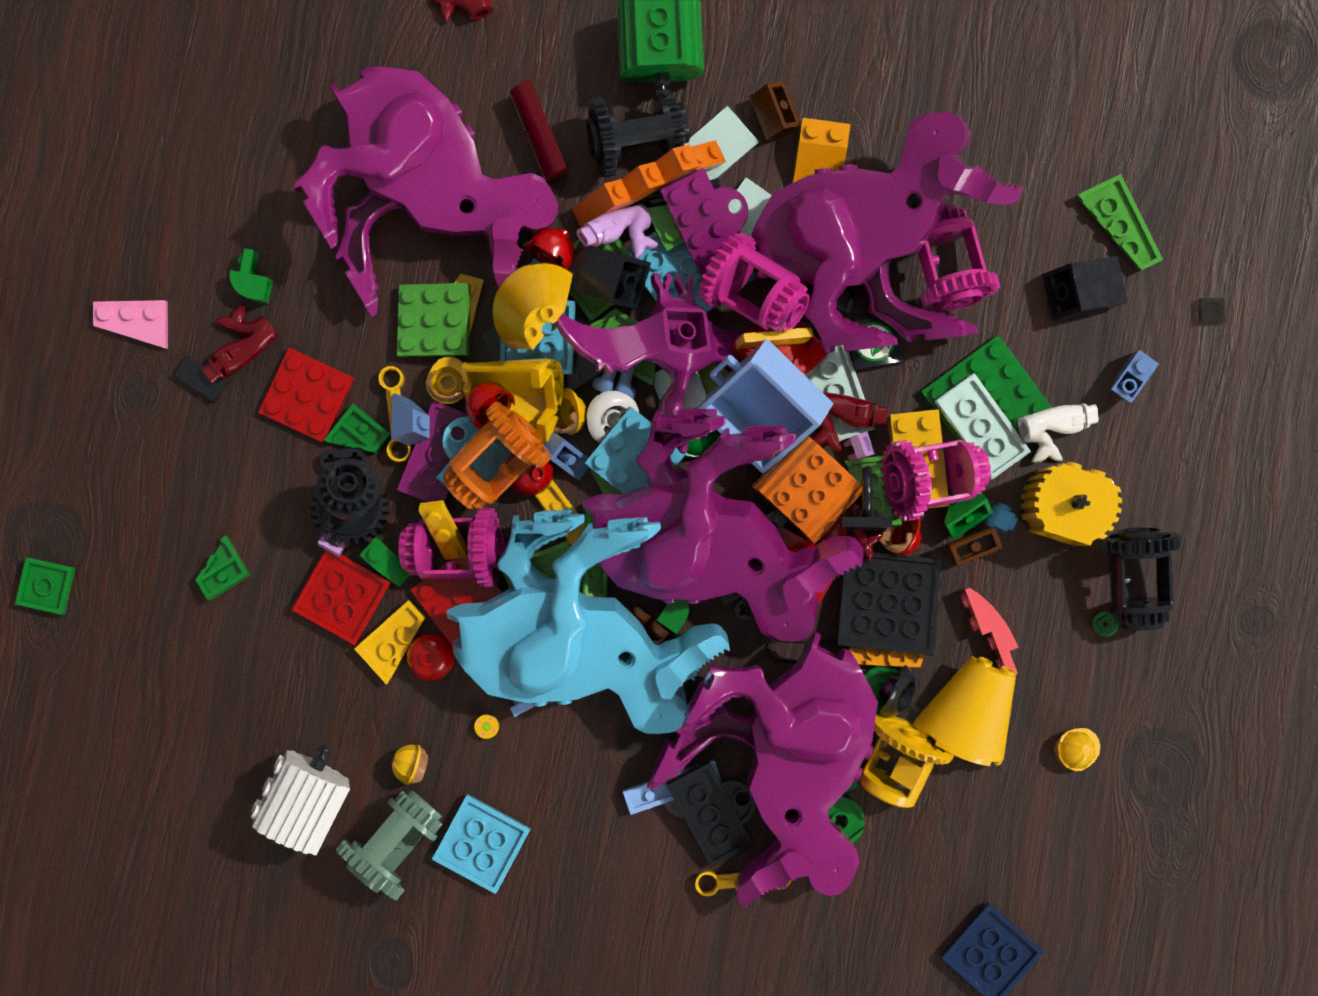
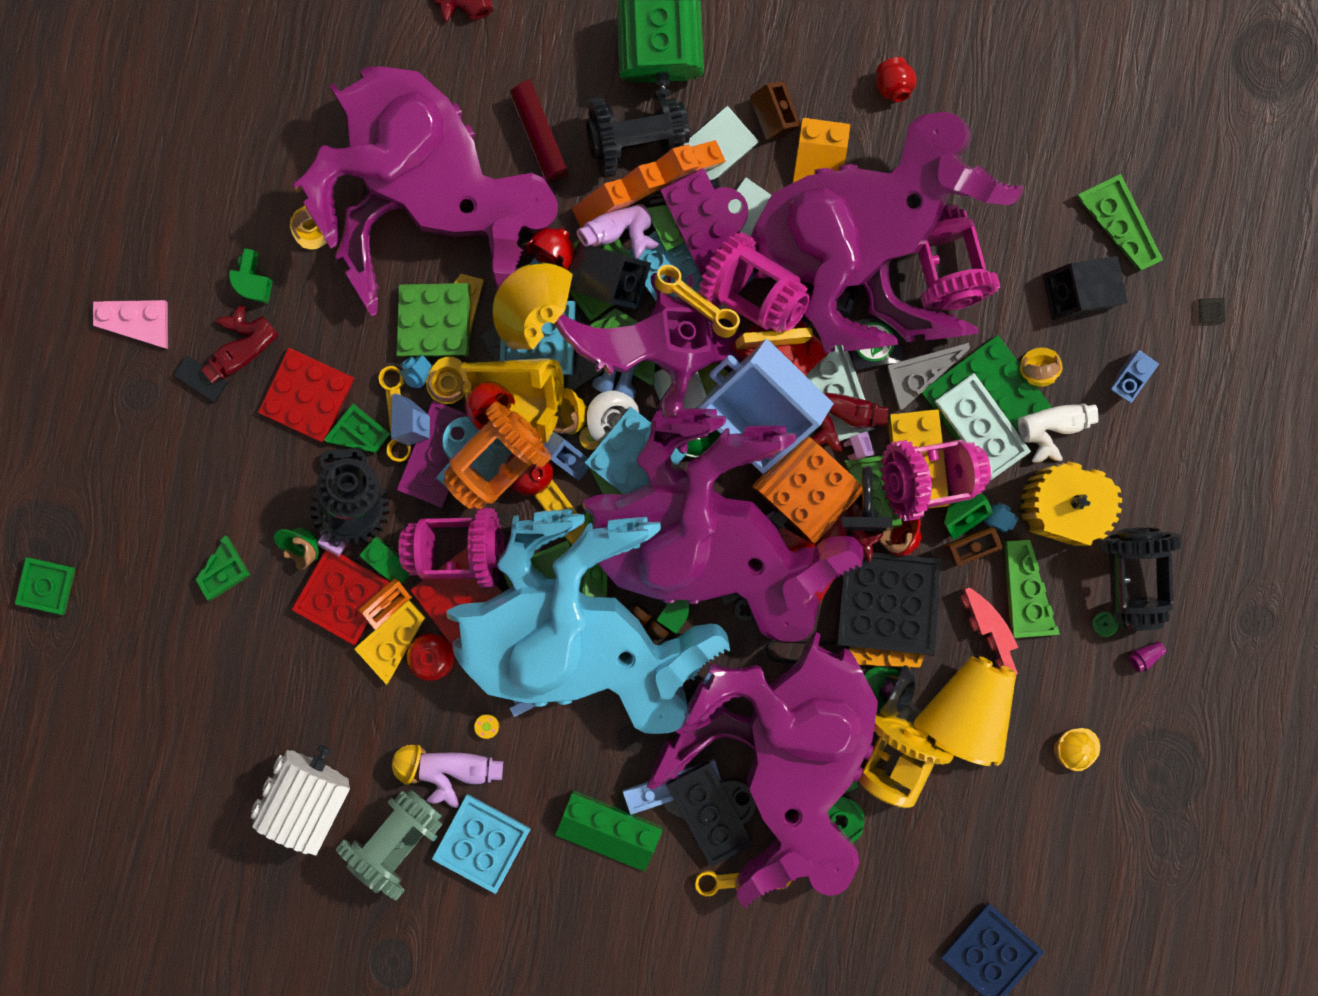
(298, 545): none -> green piece
(305, 230): none -> yellow piece
(382, 600): none -> orange tile
(415, 371): none -> dark azure plate
(443, 529): yellow plate -> none
(462, 766): none -> lavender piece
(587, 440): none -> yellow tile
(609, 830): none -> green slope
(696, 301): none -> yellow piece
(895, 79): none -> red piece
(914, 375): none -> light grey wing
(1027, 601): none -> bright green wing
(1041, 366): none -> piece
(1146, 656): none -> magenta cone

